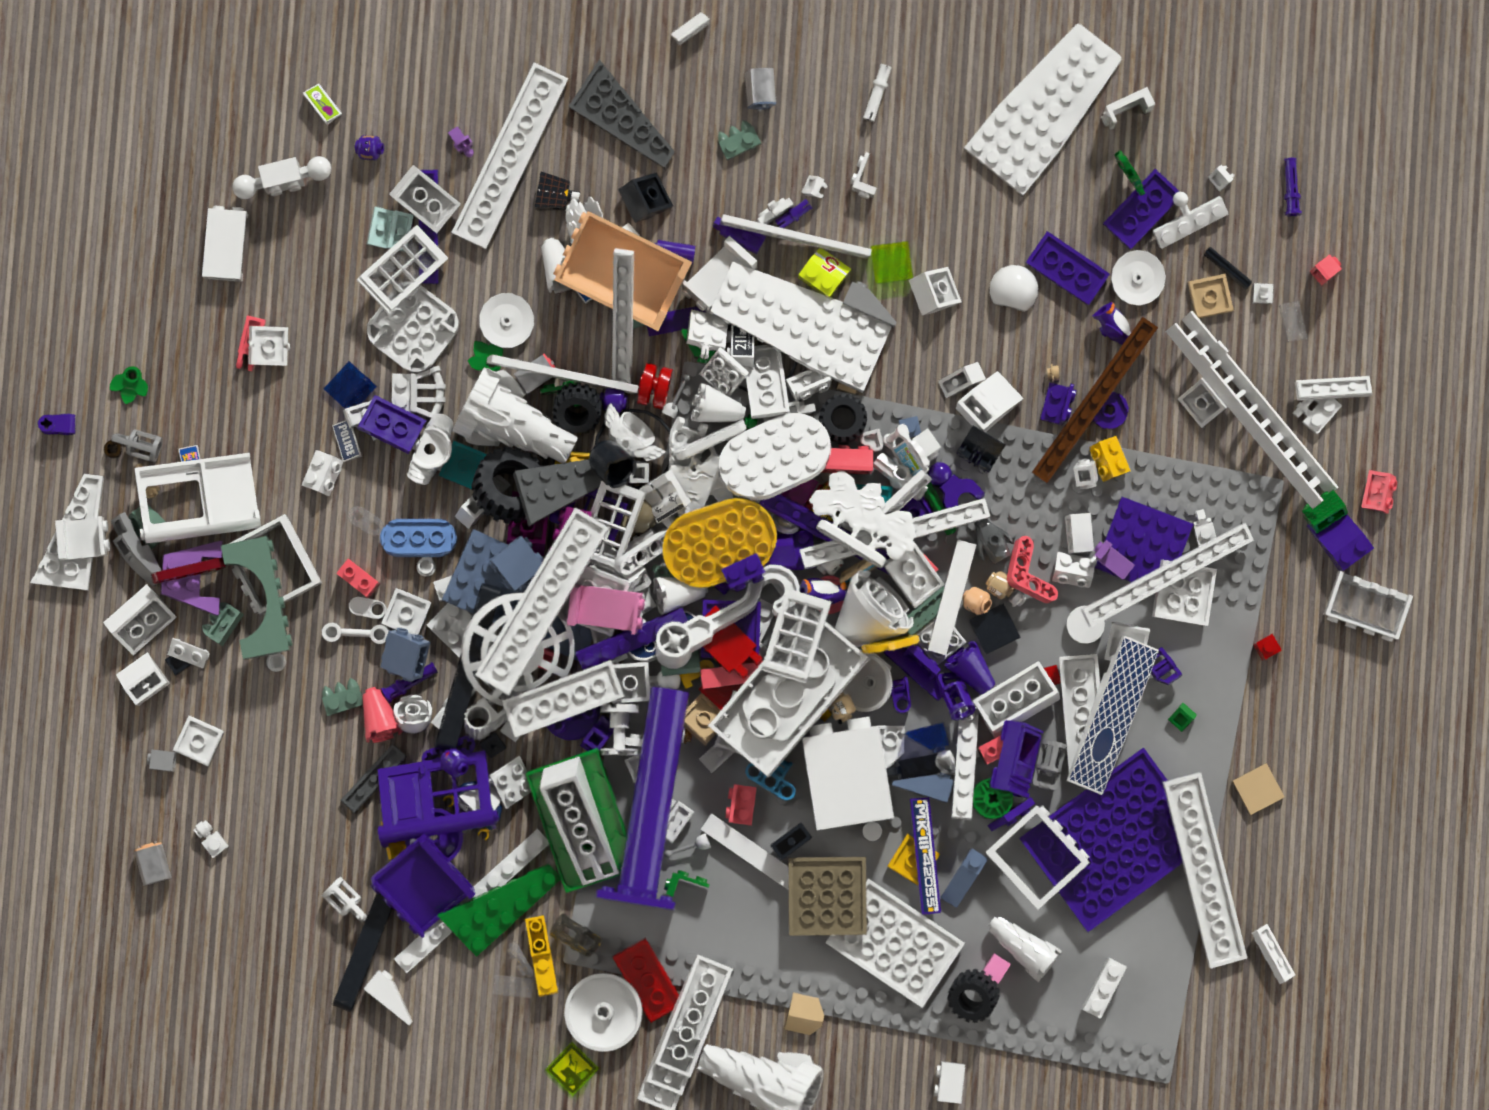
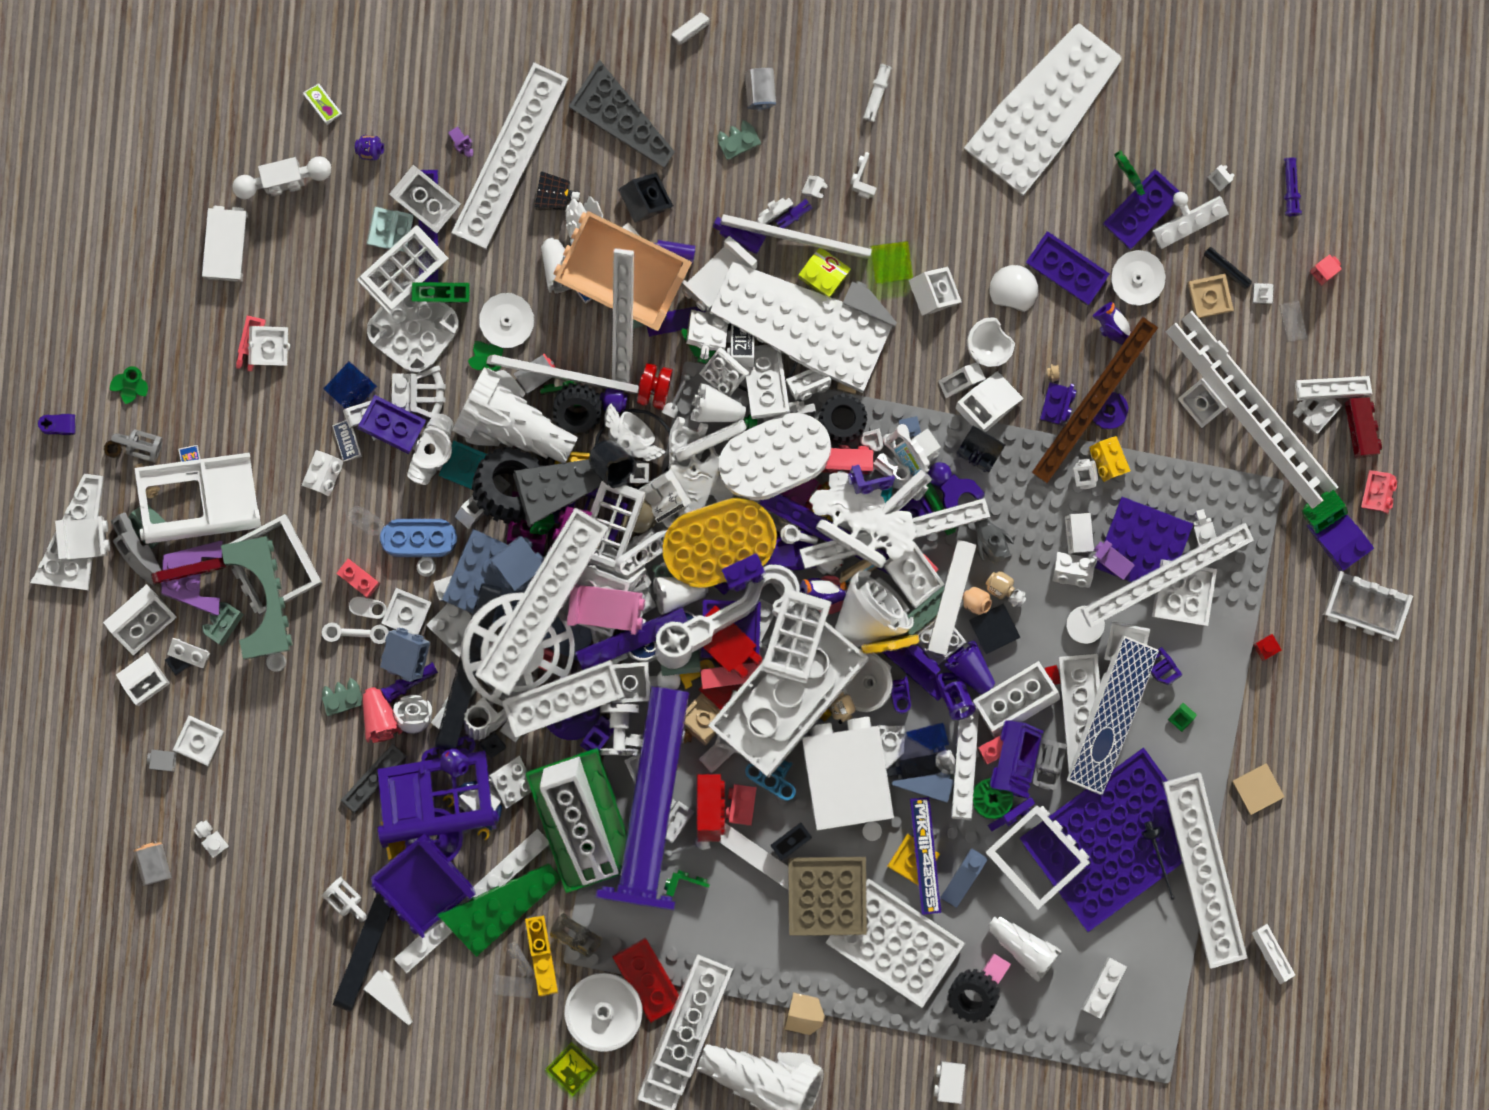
(440, 292): none -> green slope
(543, 526): none -> green bracket
(710, 807): none -> red brick
(790, 534): none -> white plate
(860, 486): none -> dark purple bracket
(989, 344): none -> white cylinder
(1023, 575): coral beam -> none
(1140, 97): white panel -> none
(1150, 834): none -> black sword
(1362, 427): none -> dark red slope

